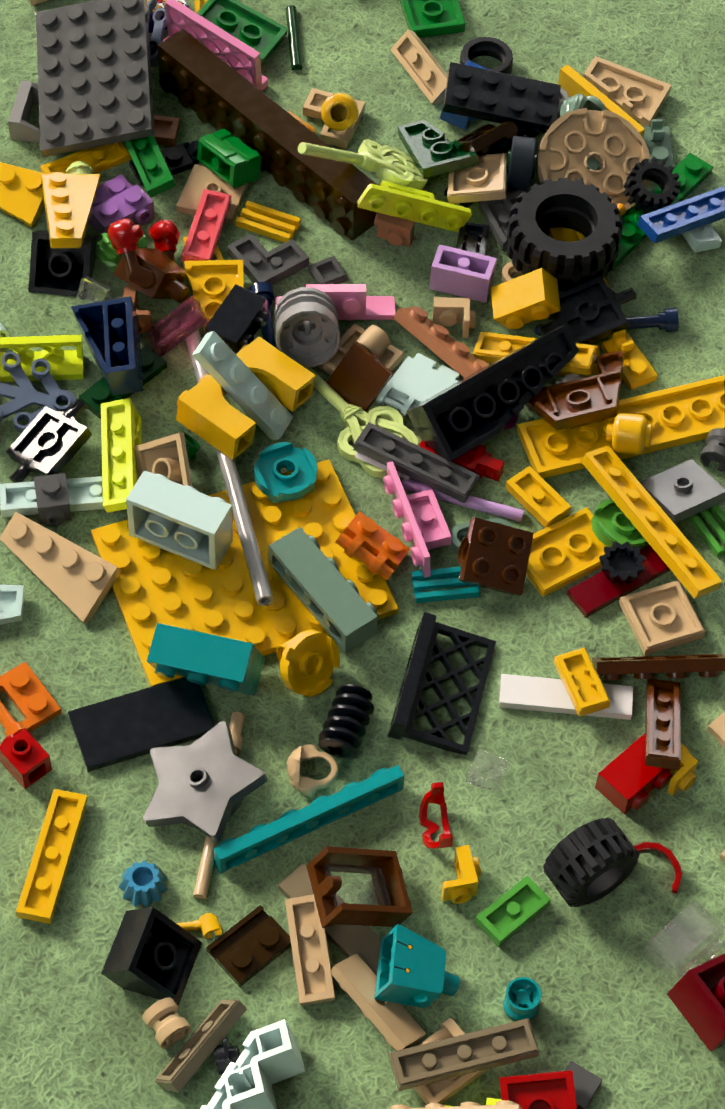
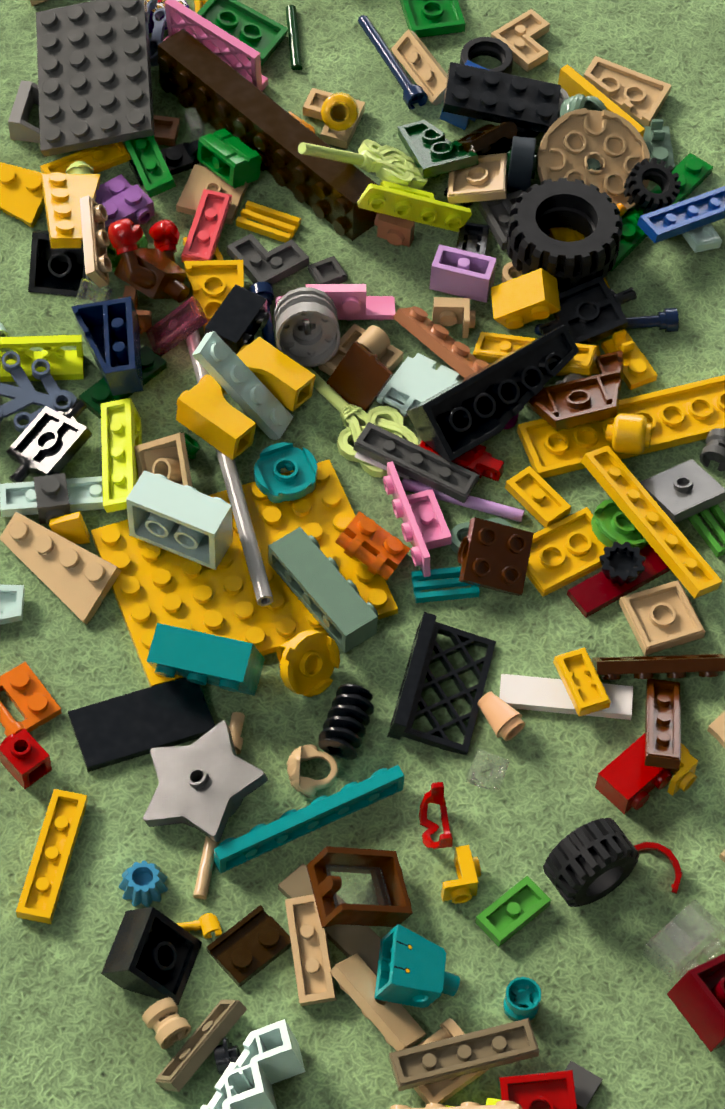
(71, 527): none -> yellow tile
(95, 241): none -> tan tile
(194, 124): none -> clear tile
(412, 92): none -> dark blue piece
(502, 717): none -> light nougat cone
(521, 37): none -> tan plate

